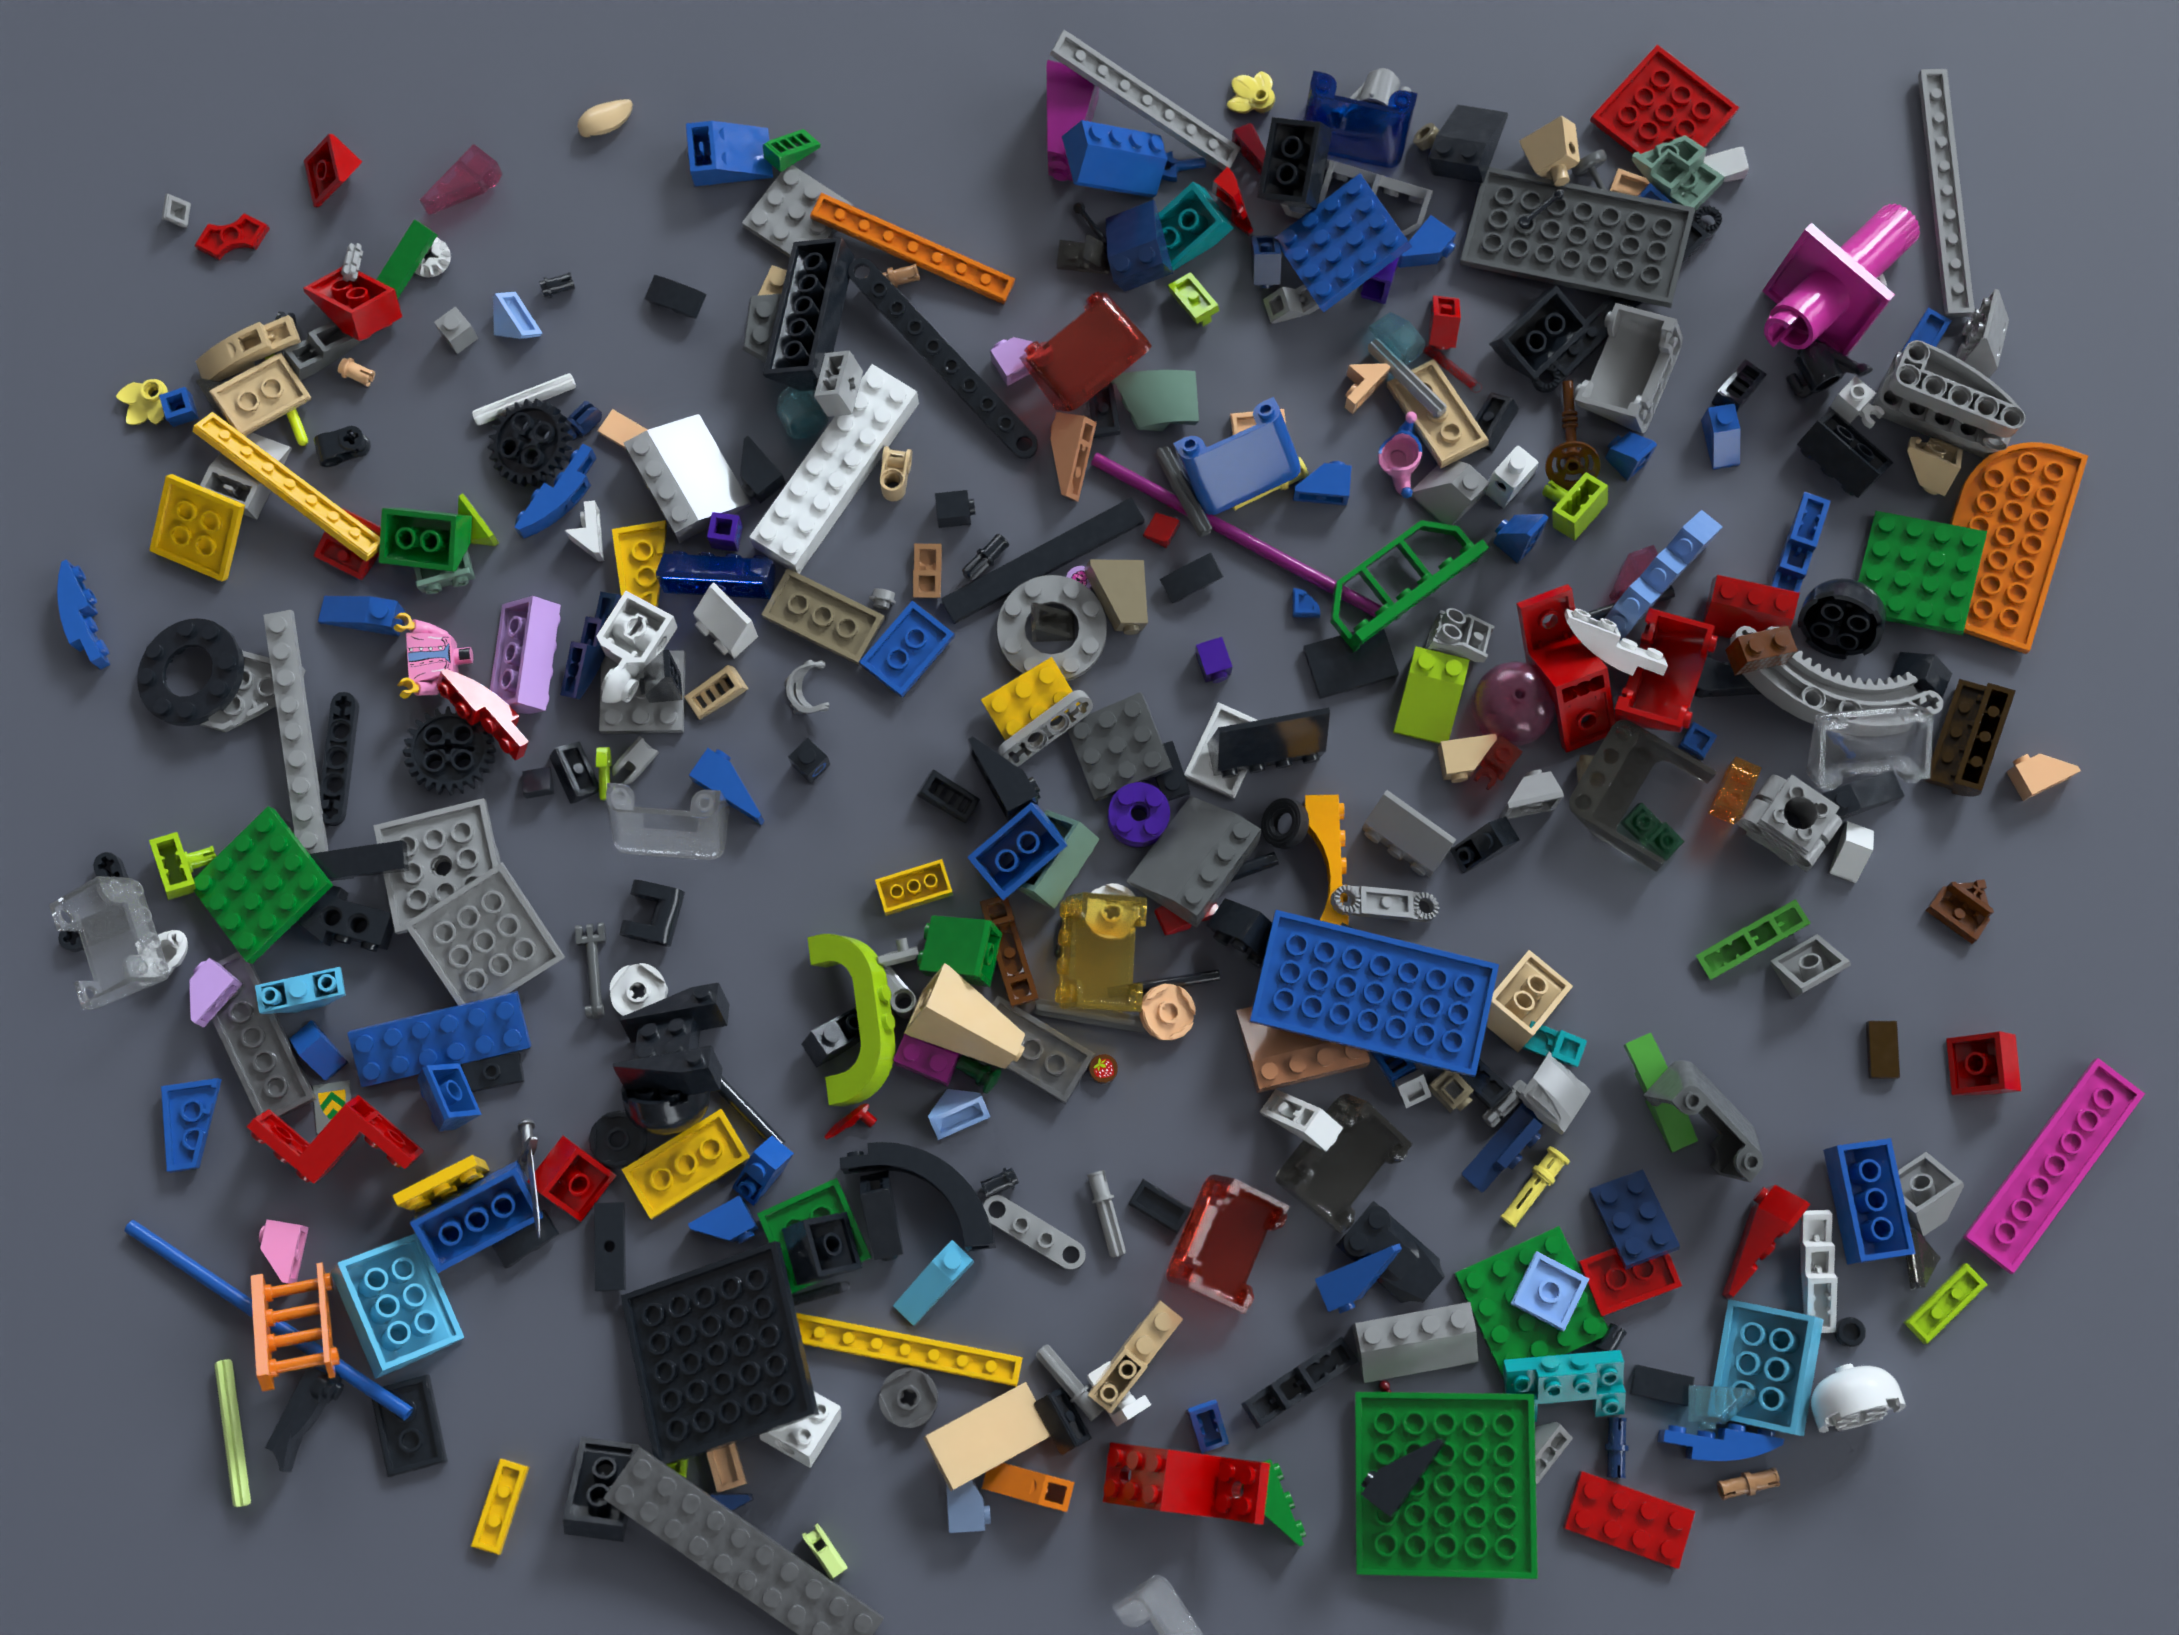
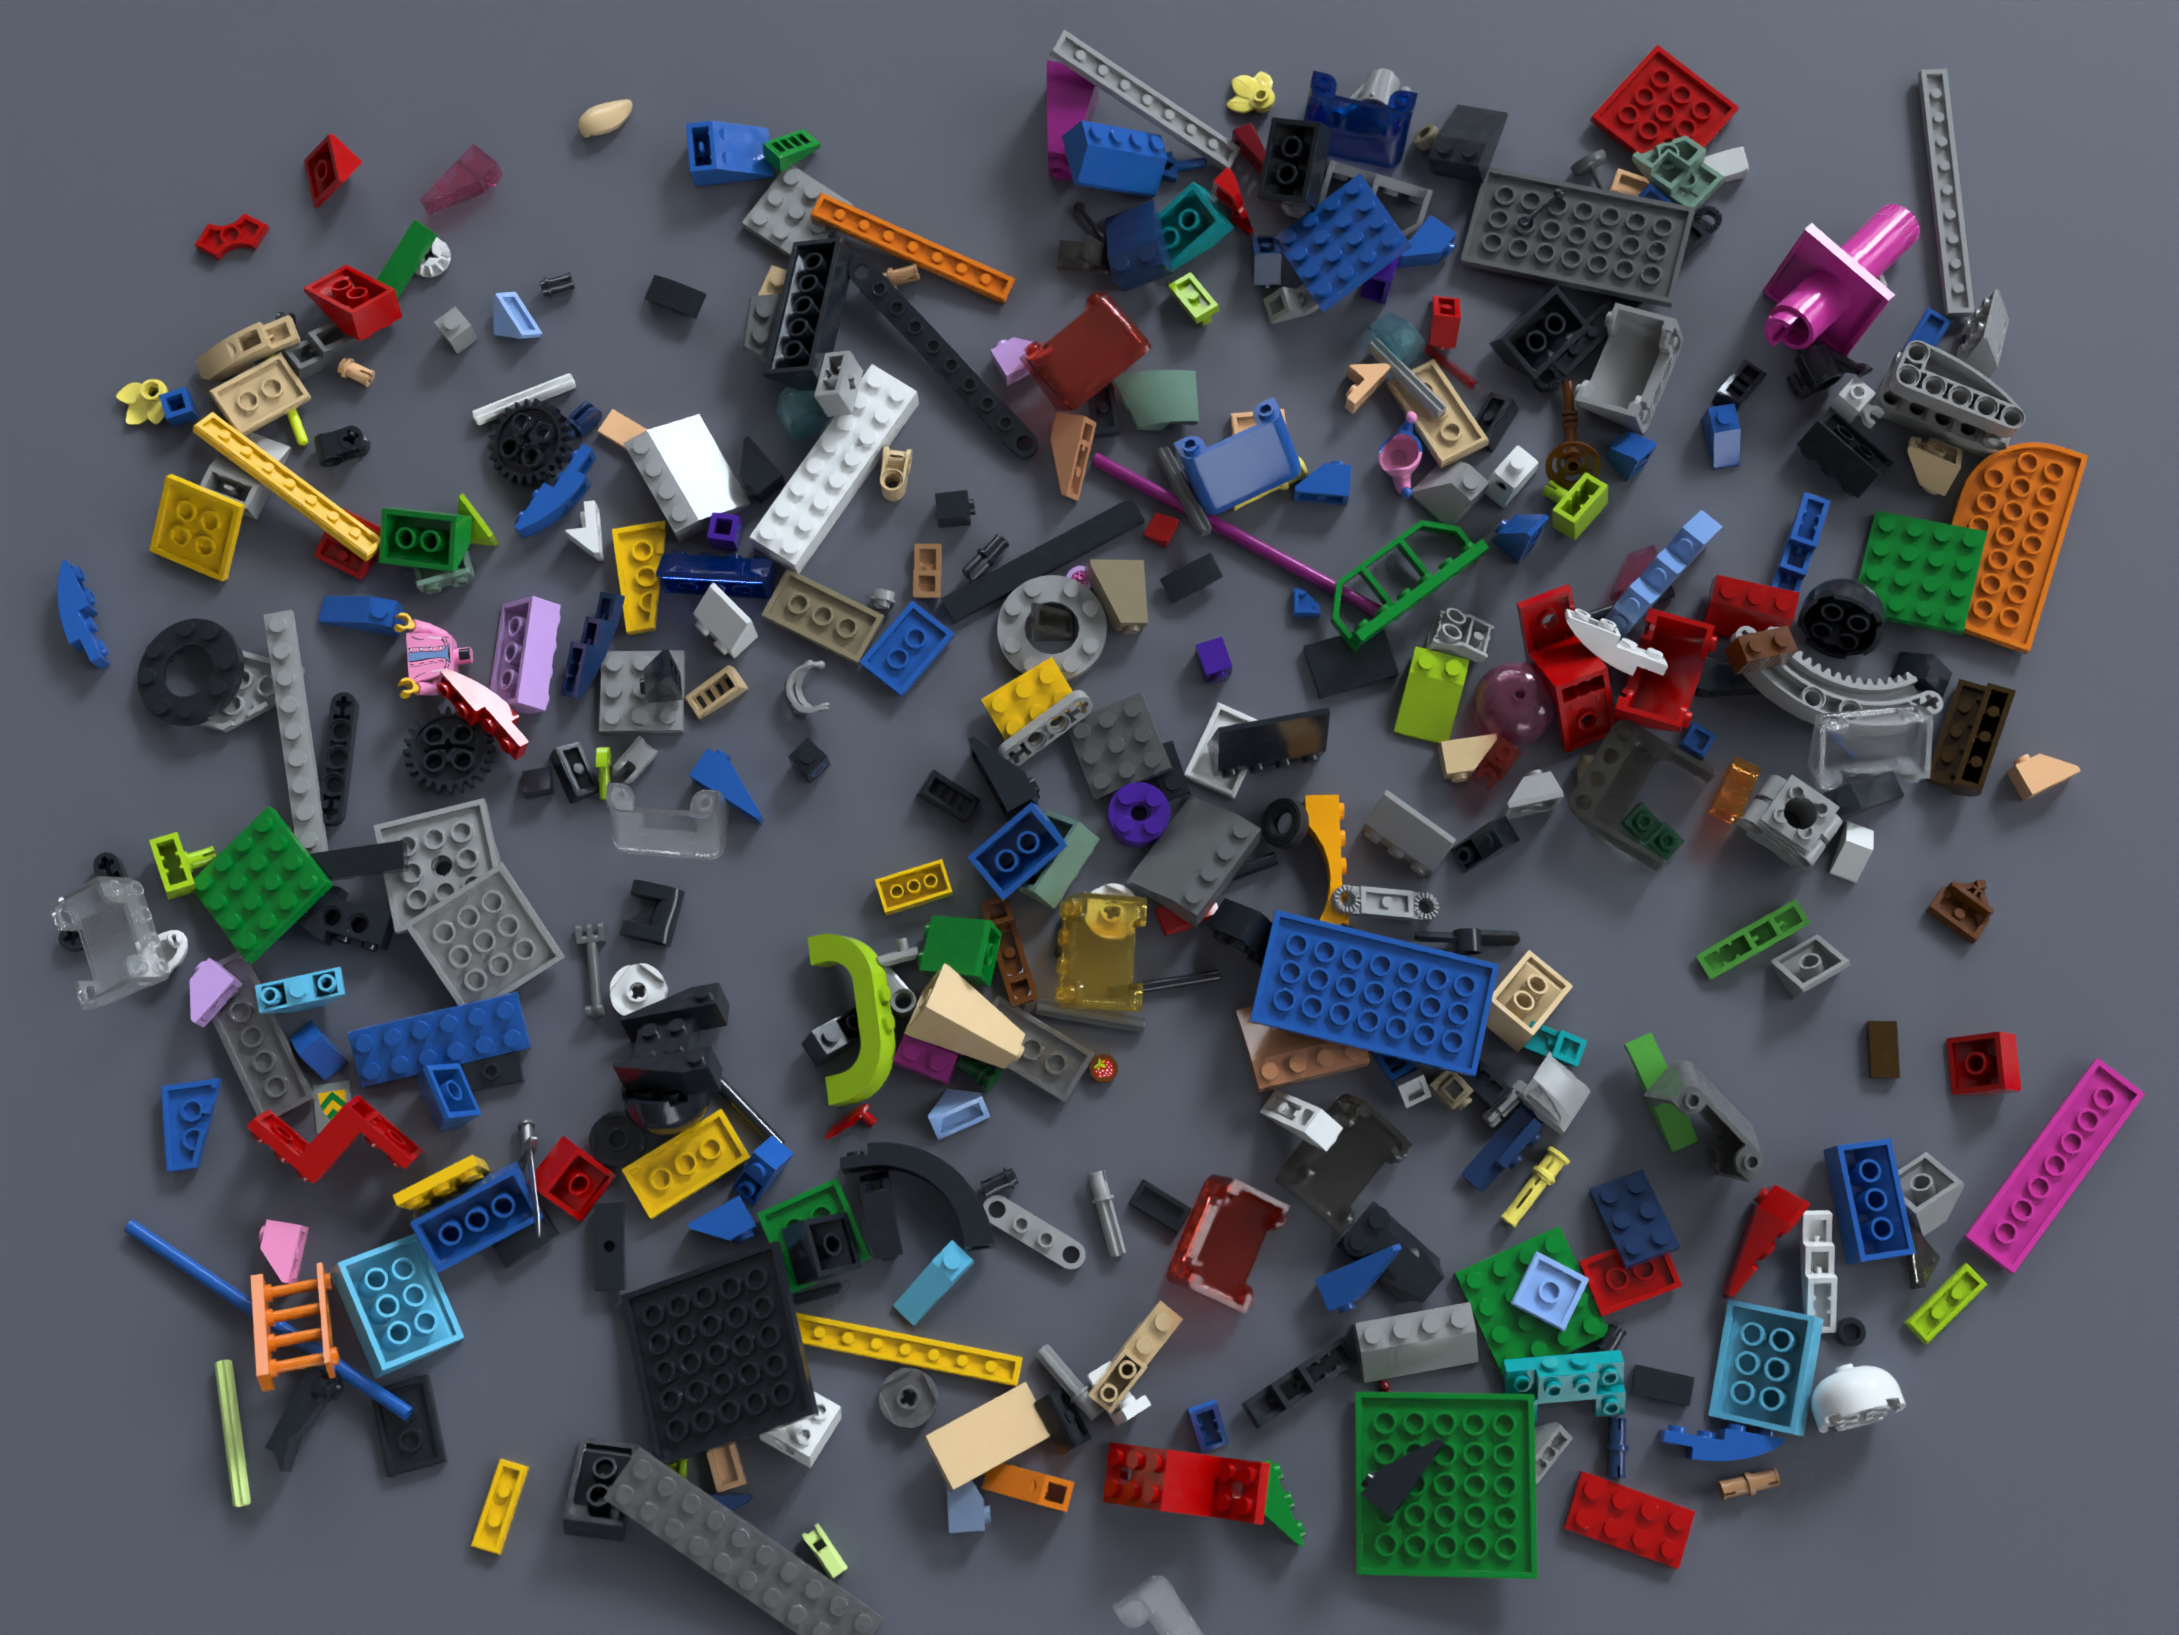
(176, 210): light grey slope -> none
(352, 262): light grey axle -> none
(632, 639): white brick -> none
(1167, 1012): light nougat tile -> none
(1470, 940): none -> black piece
(1553, 150): tan torso -> none
(1716, 1404): clear light blue slope -> none

